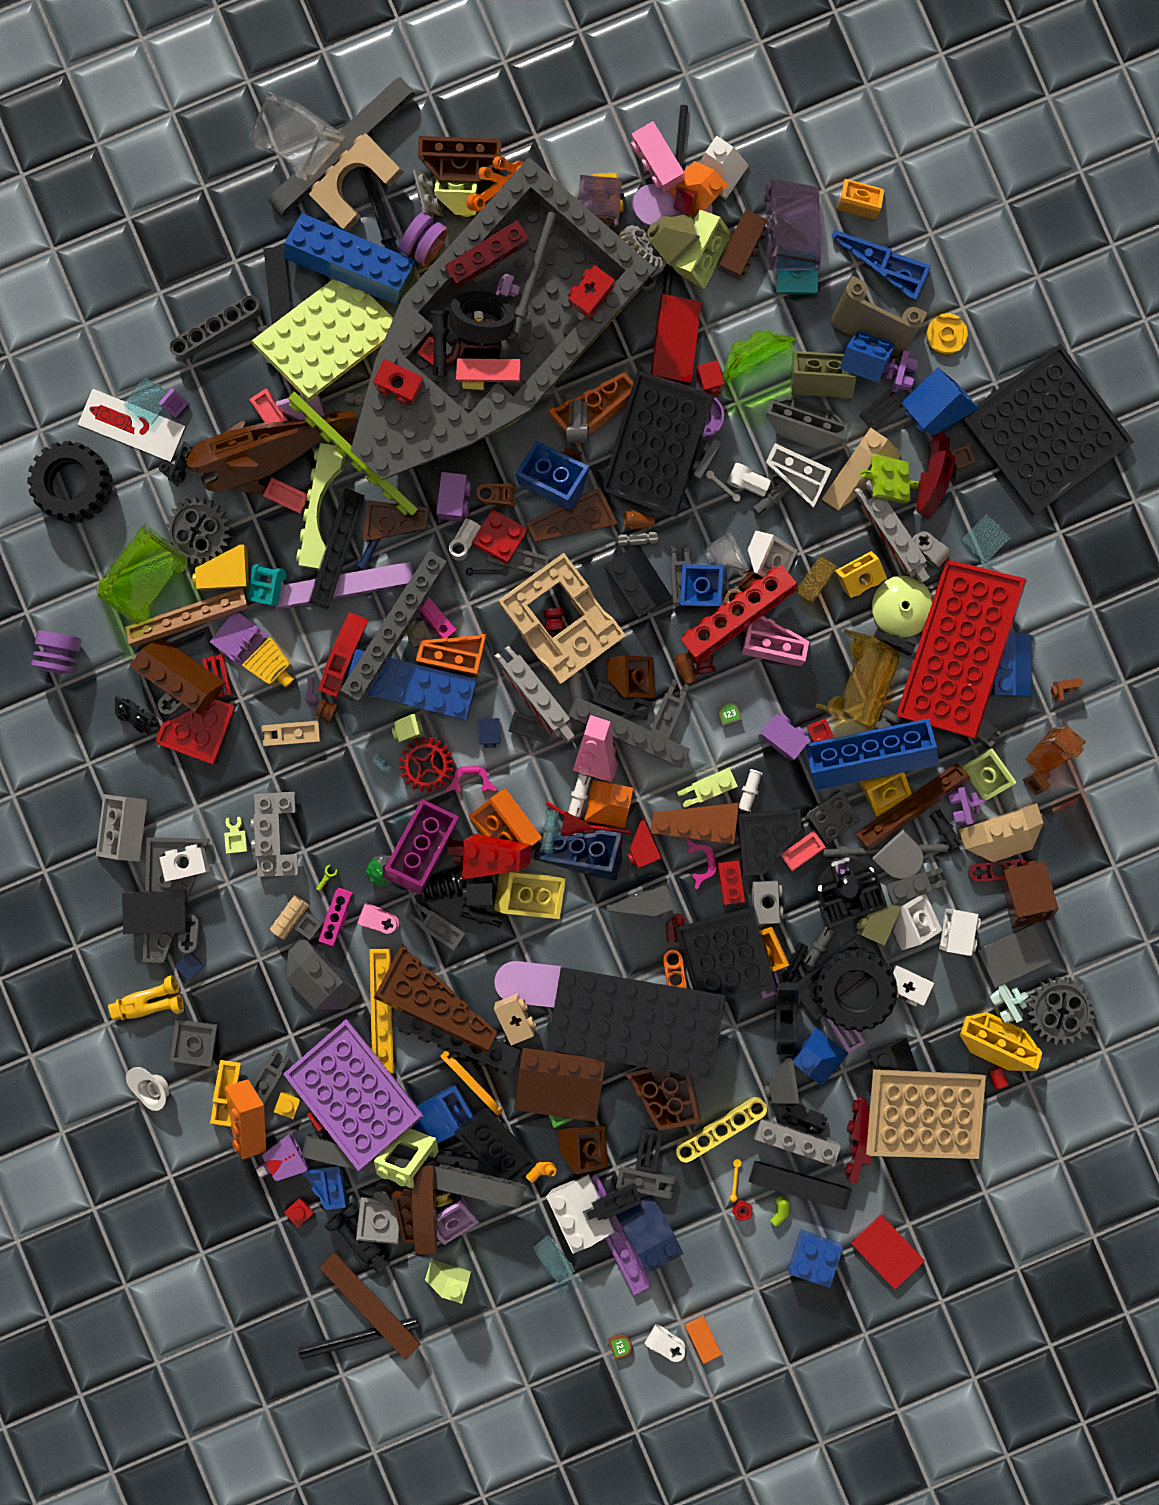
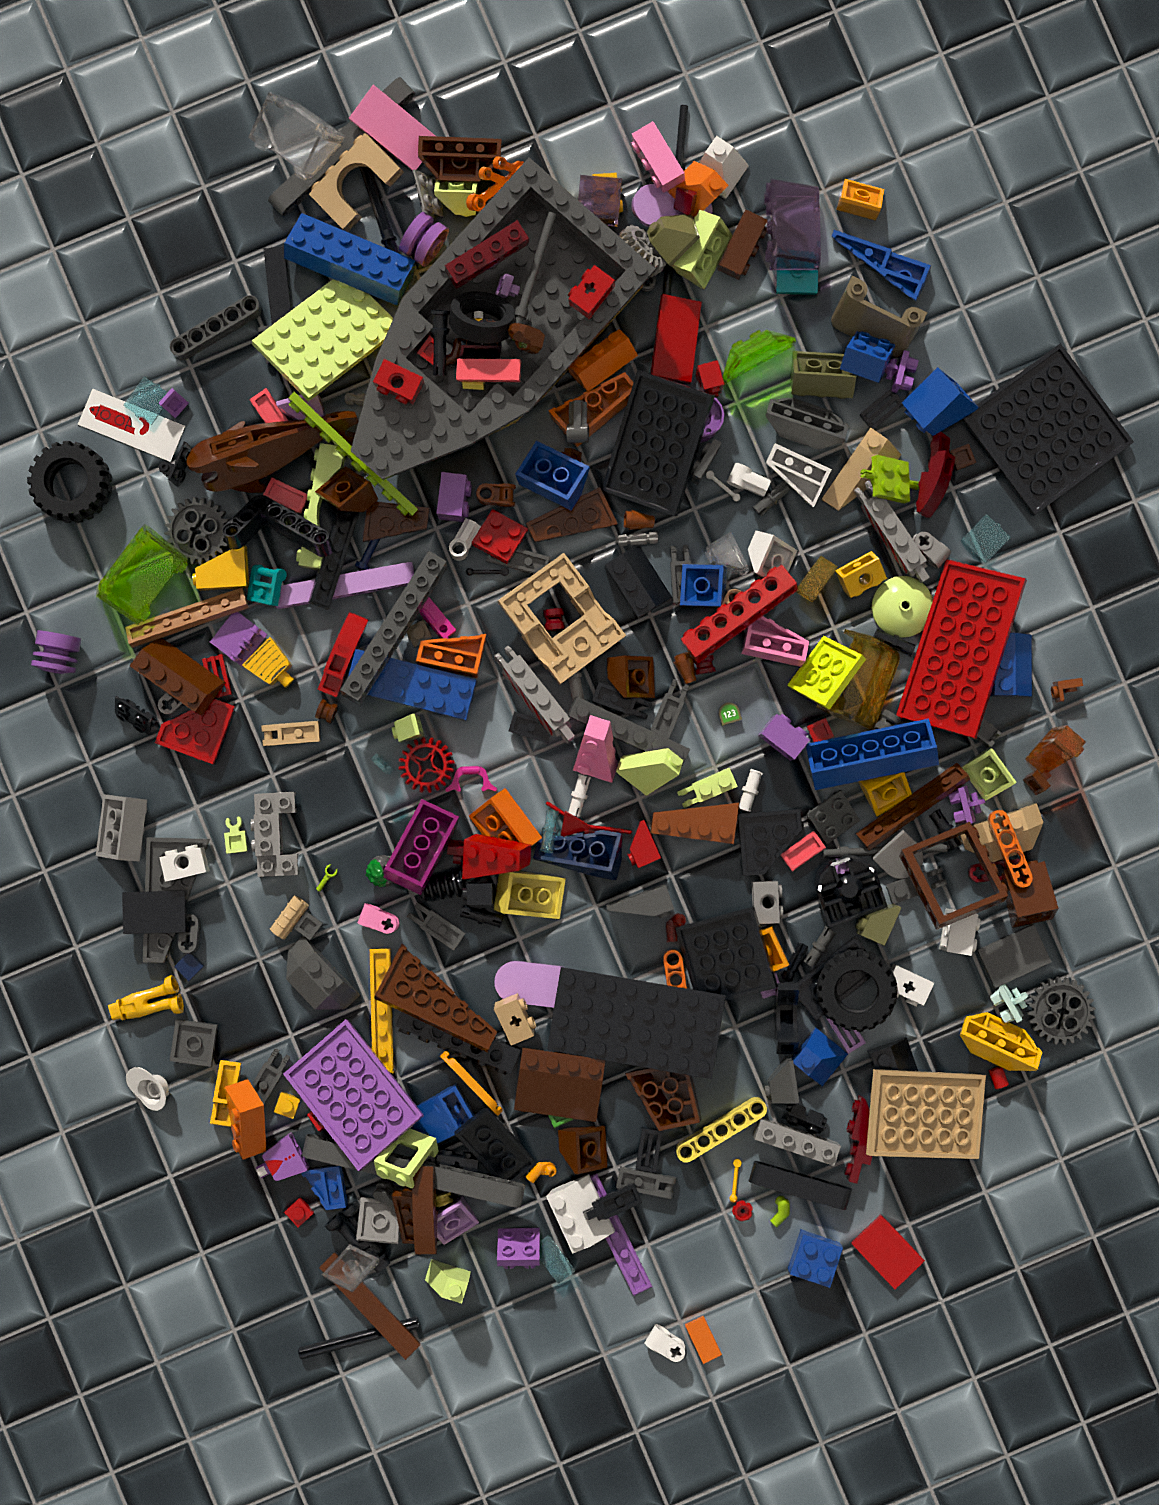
(265, 511): none -> black beam
(311, 698): clear purple hand -> none
(342, 917): dark pink piece -> none
(348, 491): none -> reddish brown slope
(351, 1268): none -> clear slope
(390, 126): none -> bright pink tile
(489, 732): dark blue brick -> none
(518, 1247): none -> medium lavender plate
(526, 337): none -> reddish brown rock
(603, 360): none -> orange slope
(608, 804): orange slope -> none
(620, 1345): tile -> none
(649, 769): none -> yellowish green slope
(649, 1235): dark blue slope -> none
(710, 861): dark pink helmet -> none
(730, 882): red brick -> none
(745, 582): reddish brown wheel -> none
(826, 672): none -> neon yellow plate
(916, 923): white slope -> none
(924, 891): none -> reddish brown window
(946, 334): yellow tile -> none
(1013, 847): none -> orange beam

